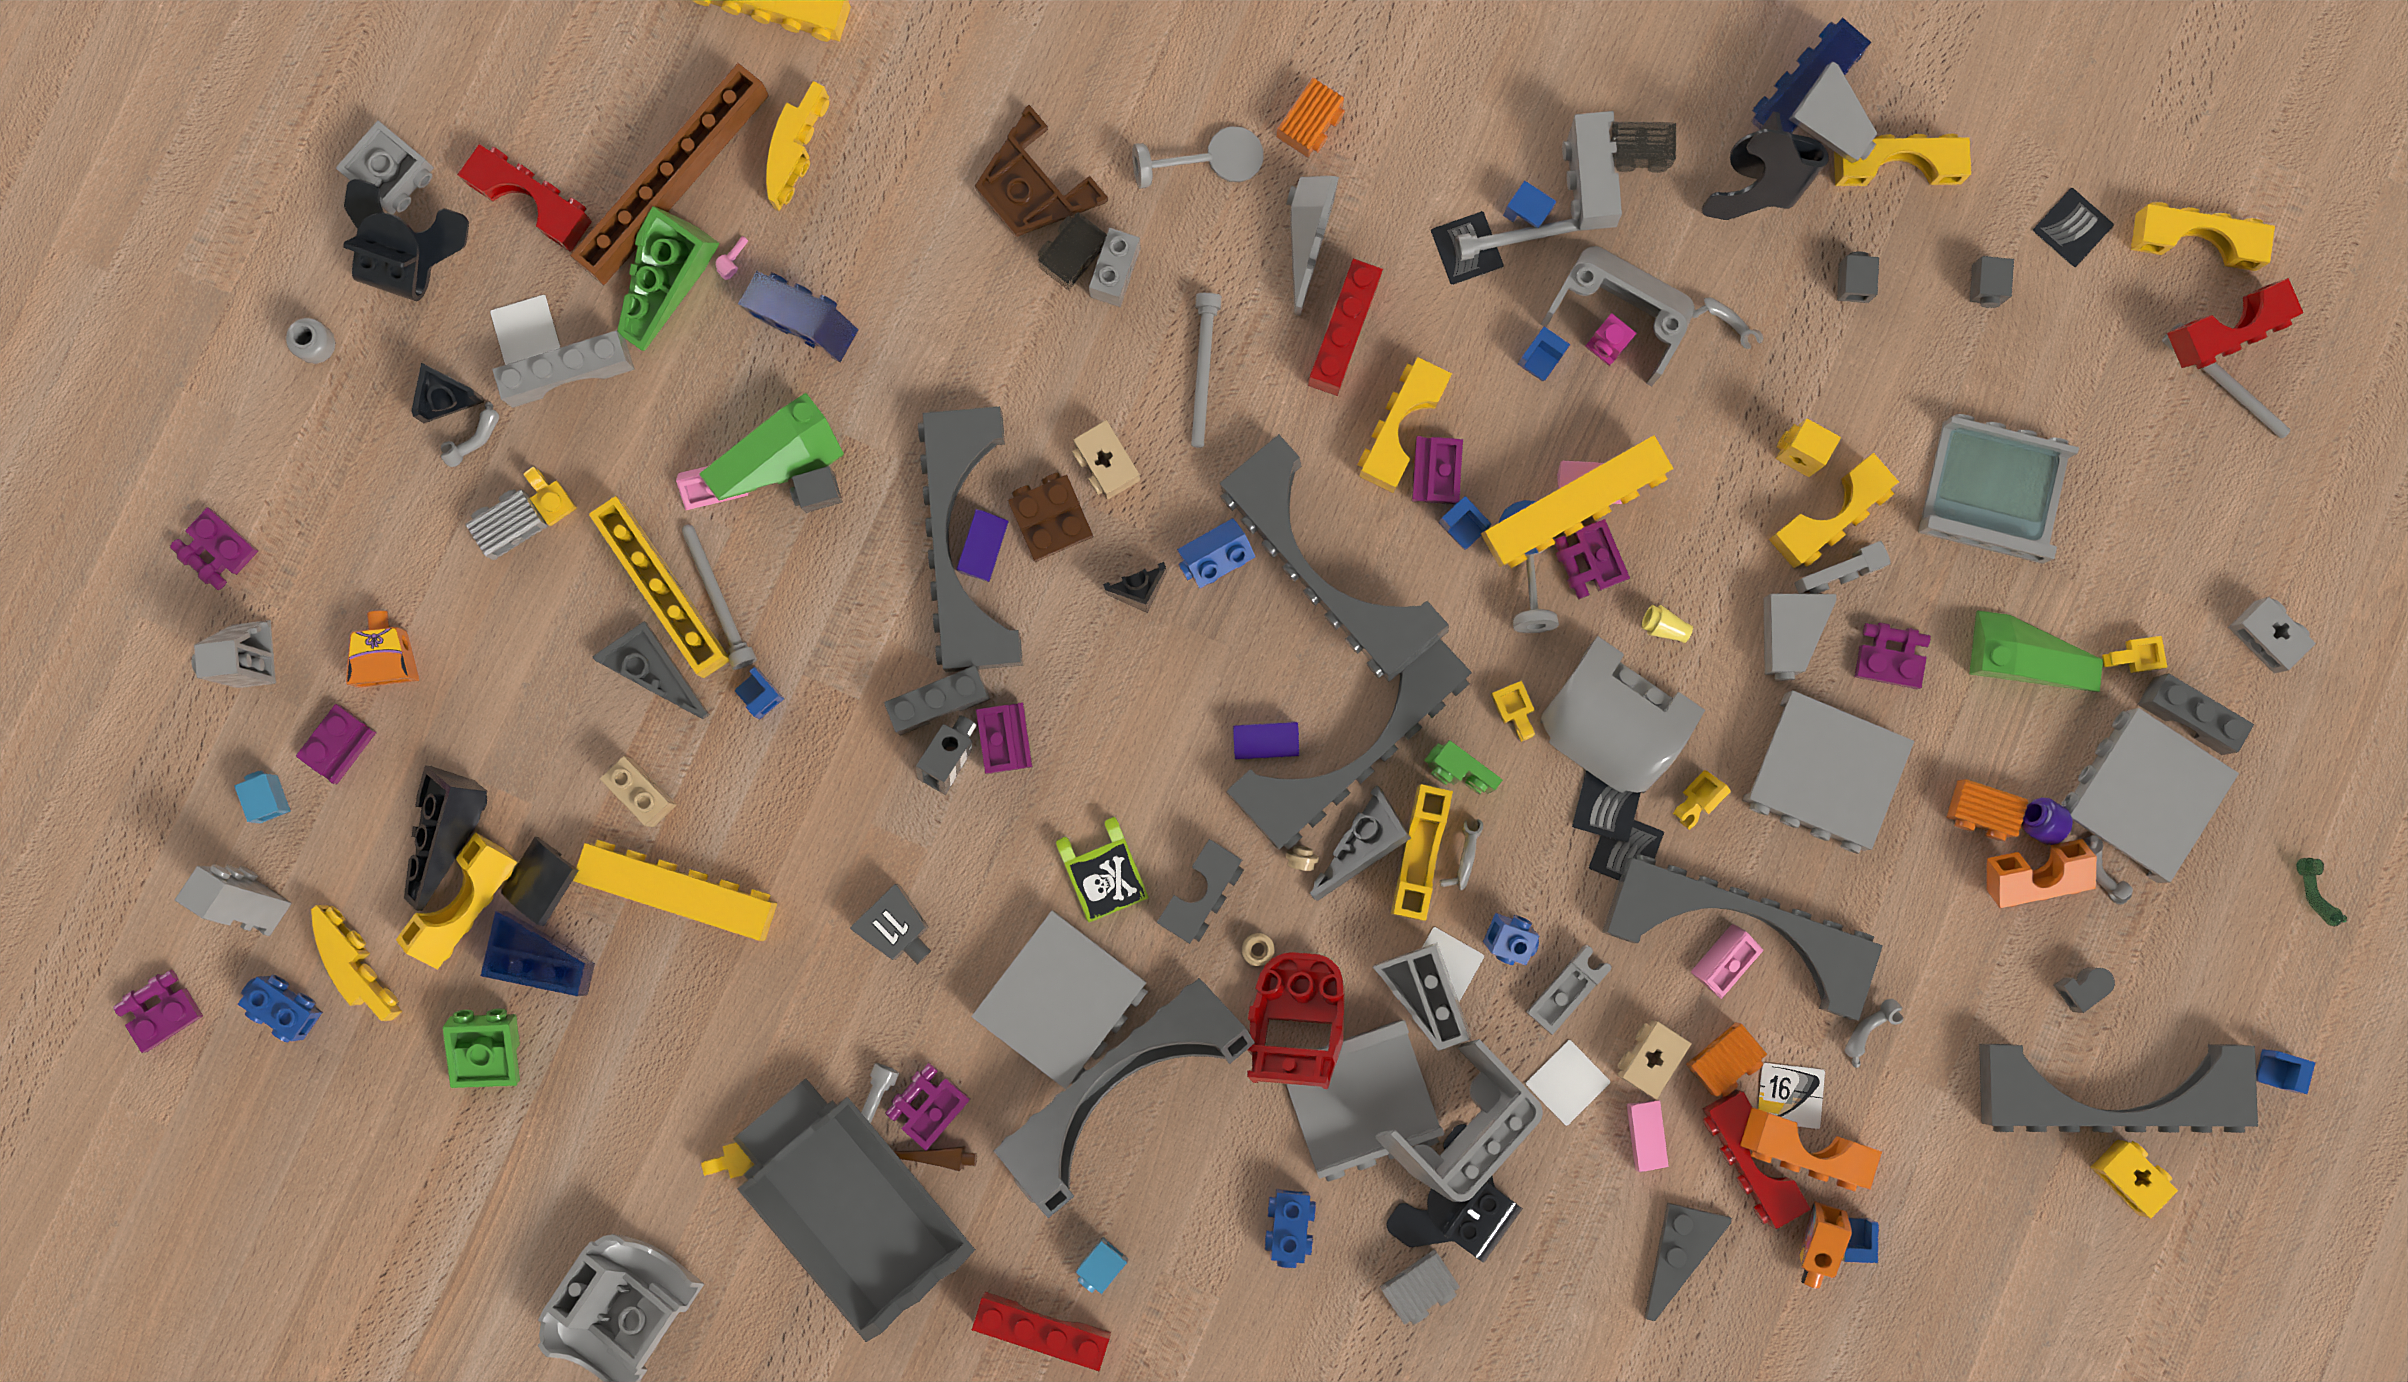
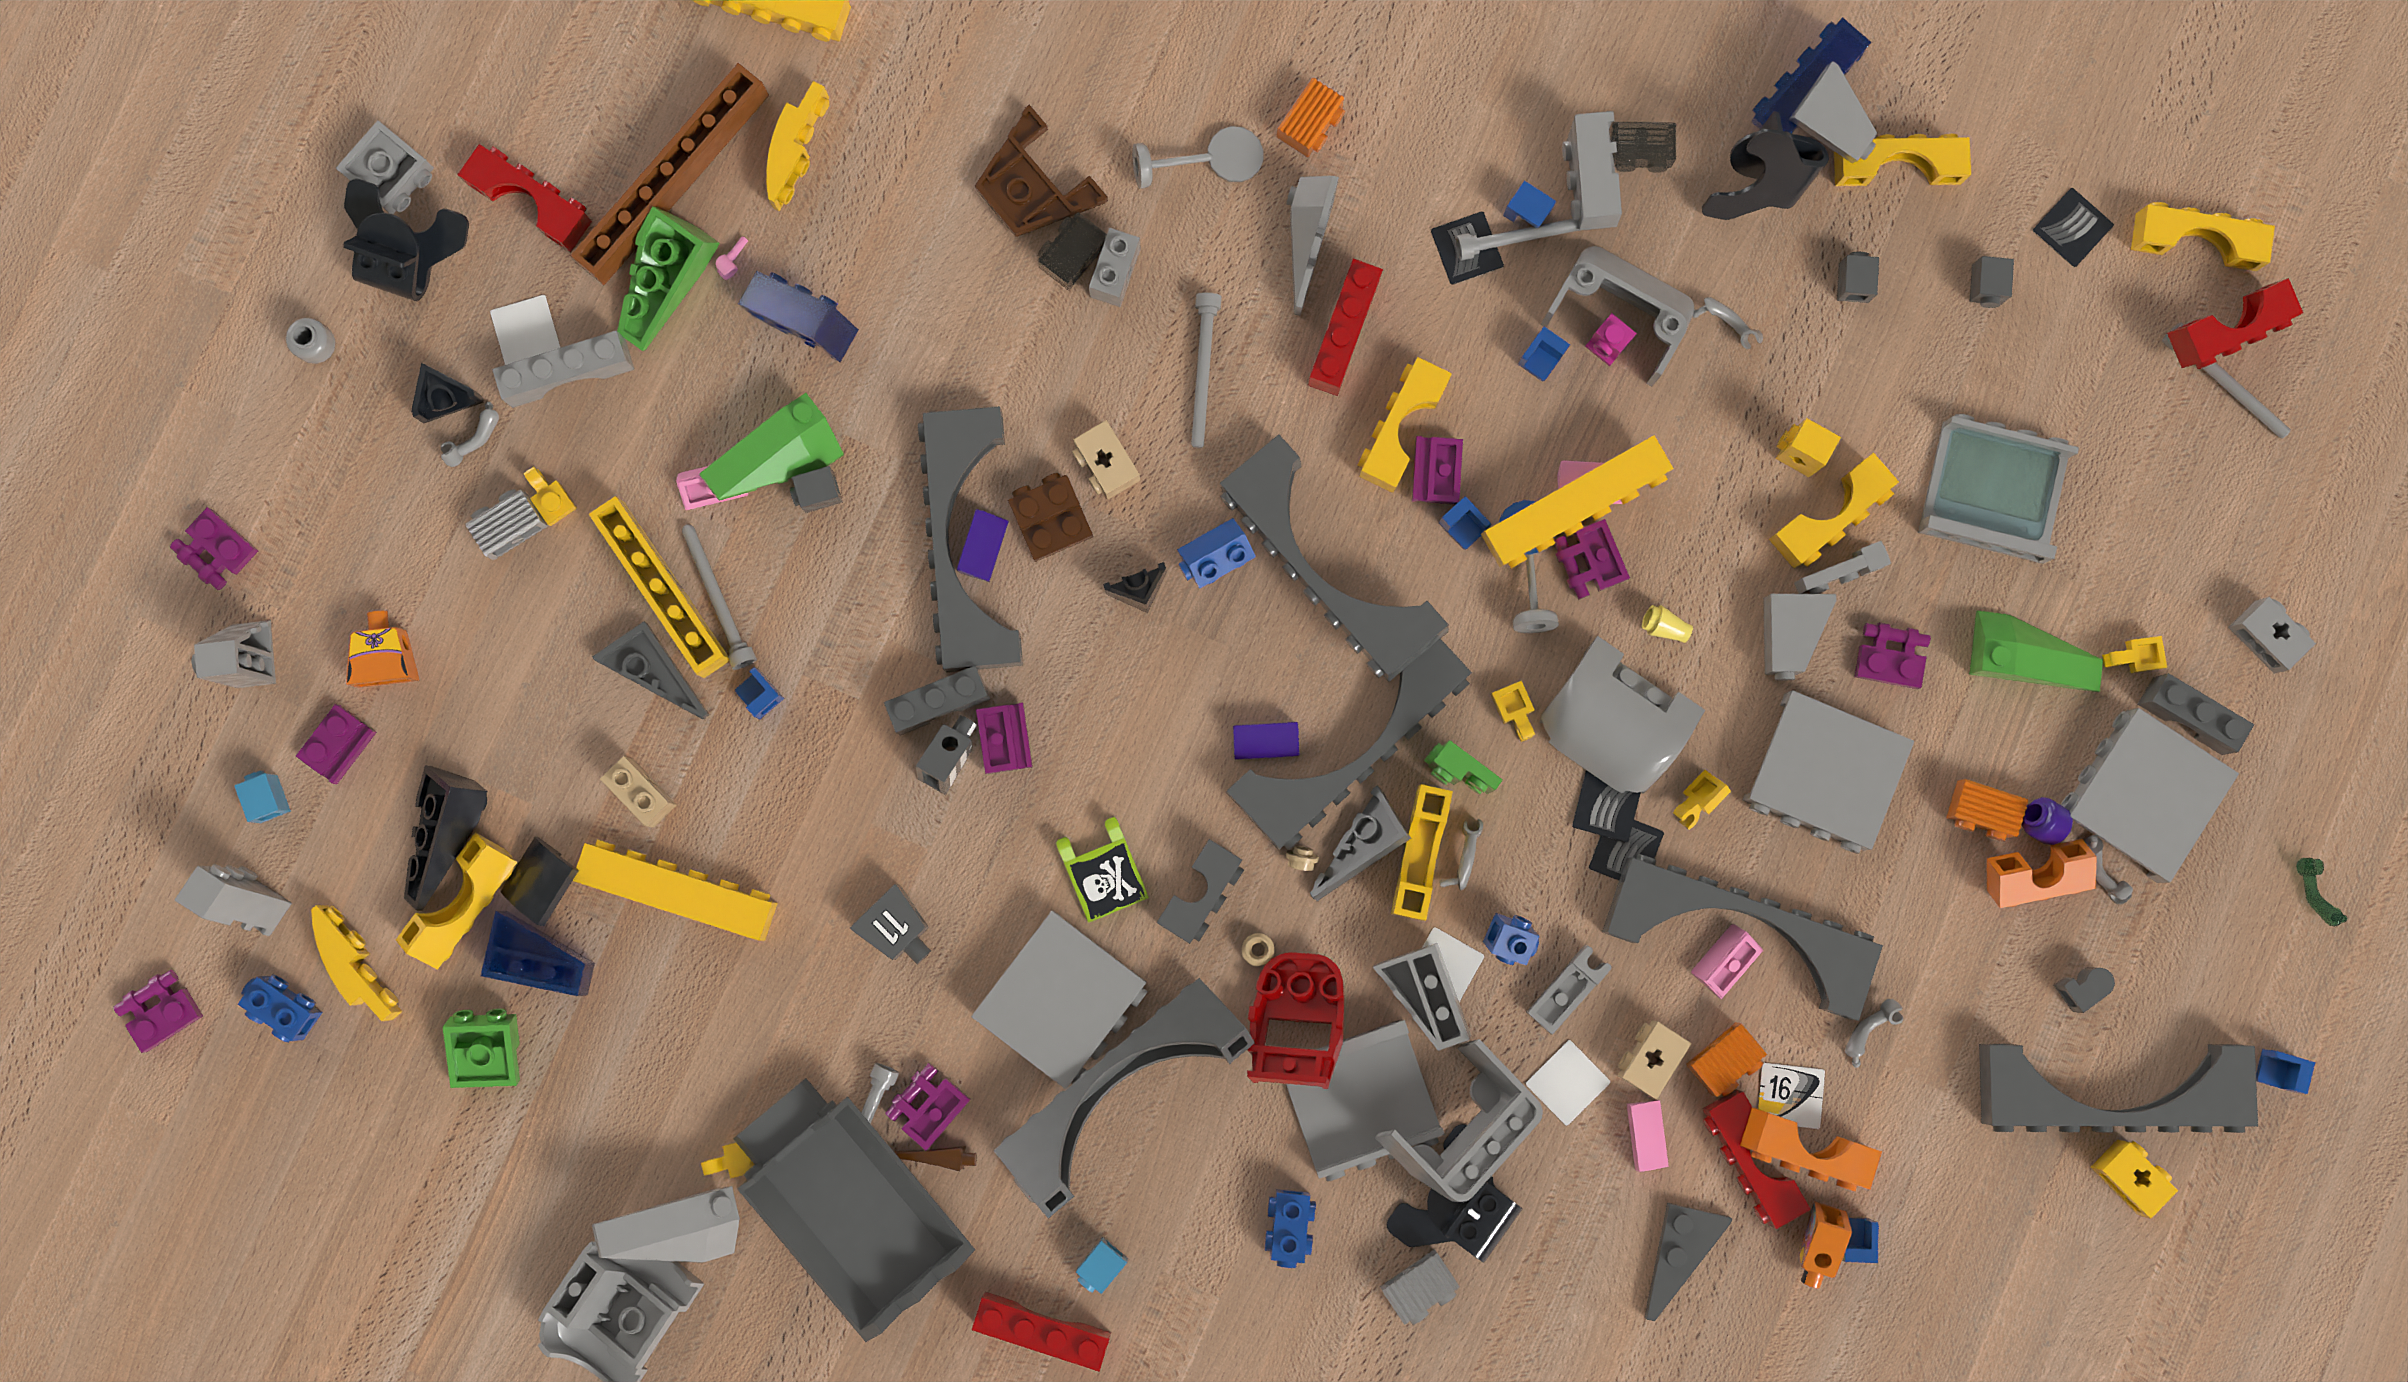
(679, 1230): none -> light grey wedge

